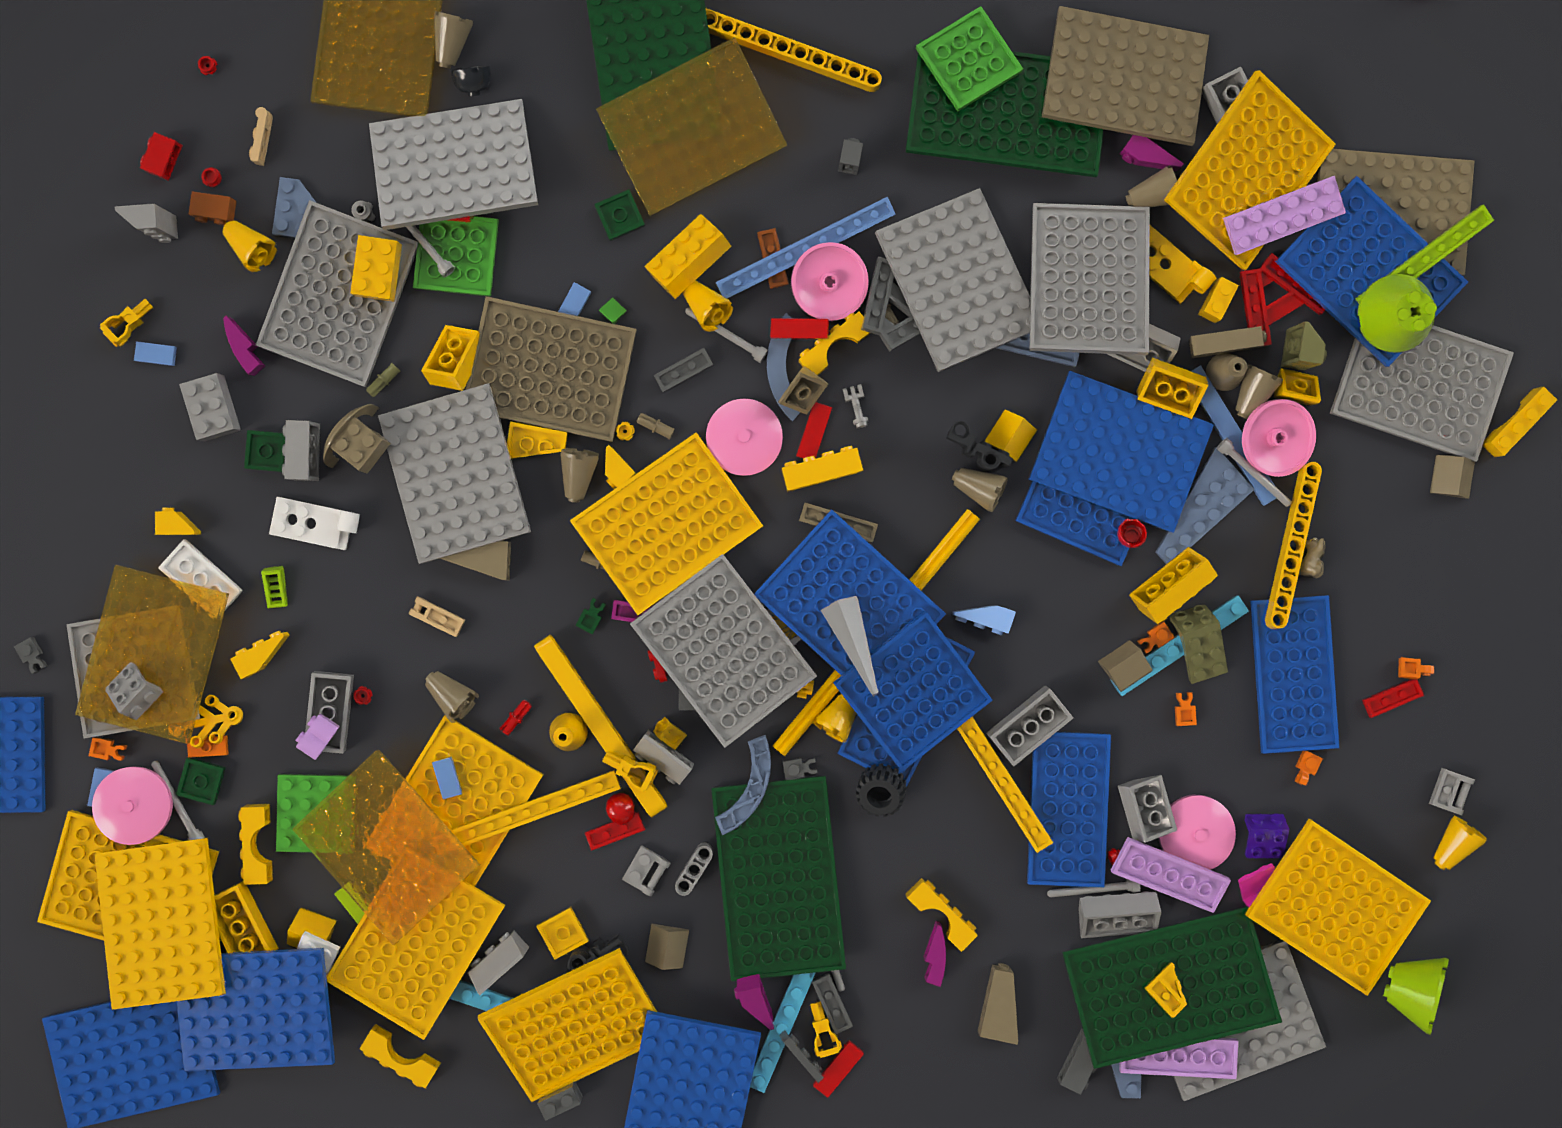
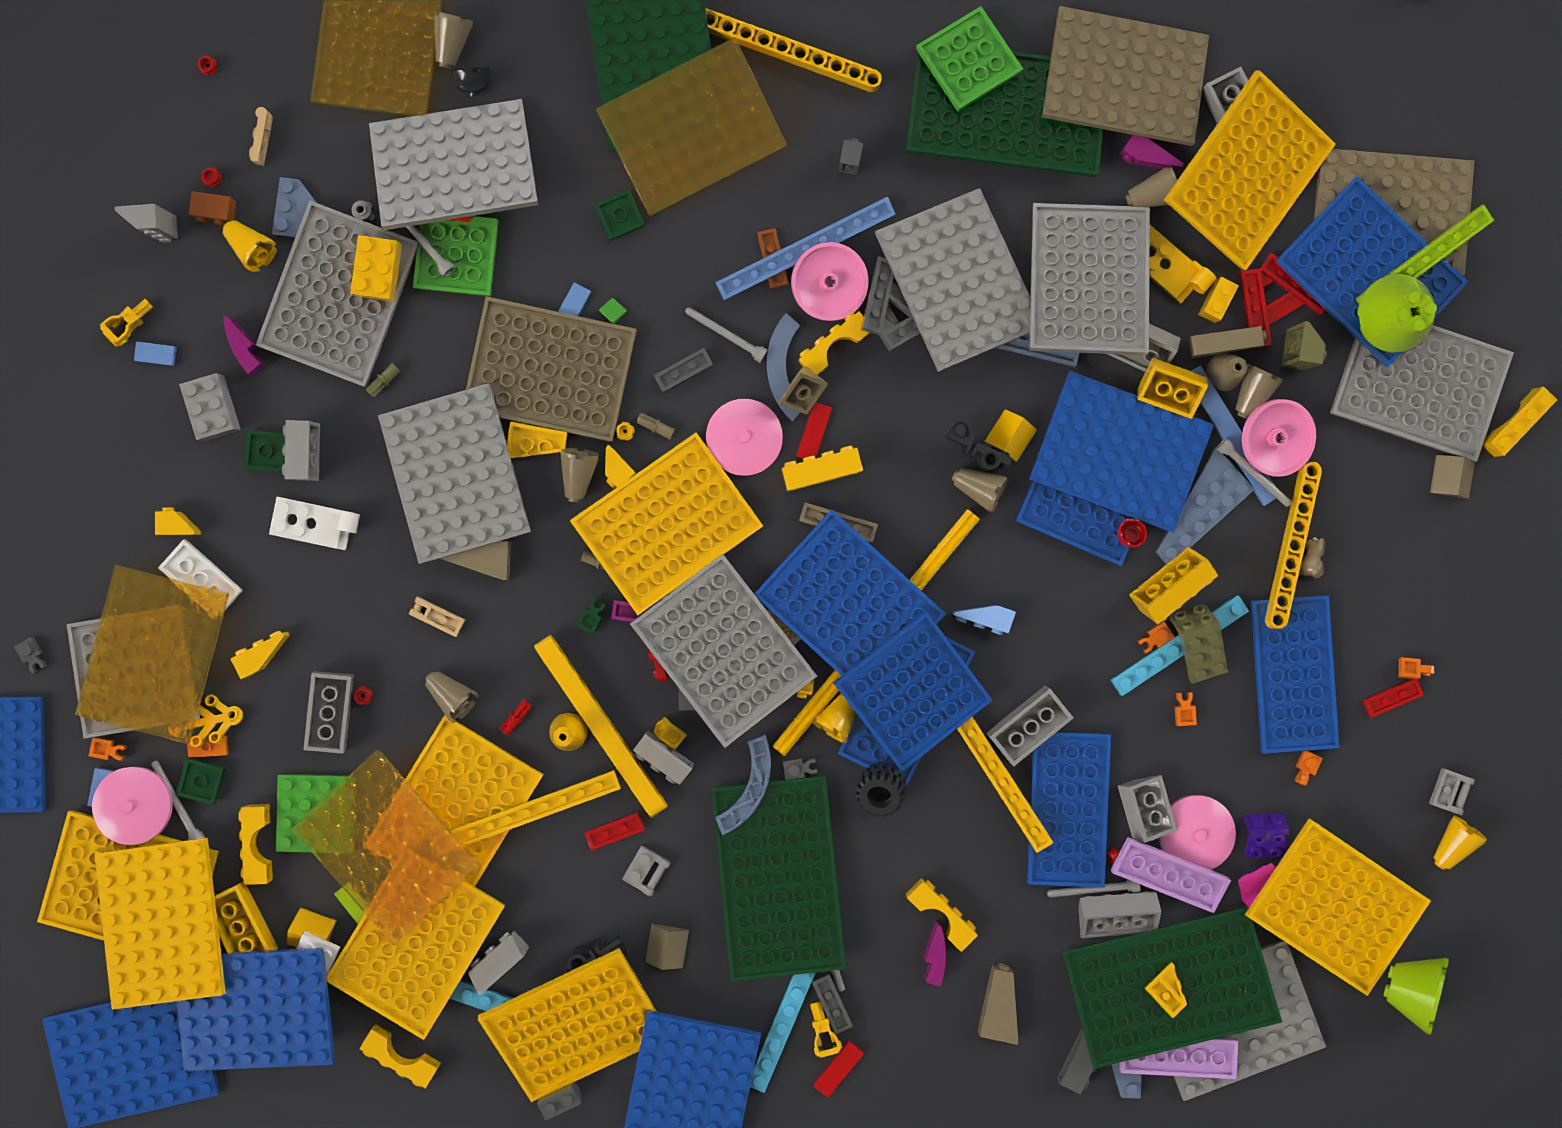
(131, 692): light grey bracket -> none
(160, 156): red brick -> none
(267, 587): lime slope -> none
(317, 736): lavender brick -> none
(355, 441): dark tan piece -> none
(447, 778): medium blue tile -> none
(452, 358): yellow slope -> none
(562, 933): yellow plate -> none
(620, 808): red hair -> none
(624, 767): yellow piece -> none
(687, 875): light grey beam -> none
(688, 256): yellow brick -> none
(707, 306): yellow cone -> none
(754, 999): magenta slope -> none
(799, 328): red tile -> none
(802, 1055): dark grey plate -> none
(847, 624): light grey wedge -> none
(860, 421): light grey hinge -> none
(1125, 665): dark tan slope -> none
(1284, 215): lavender plate -> none
(1298, 387): yellow slope -> none

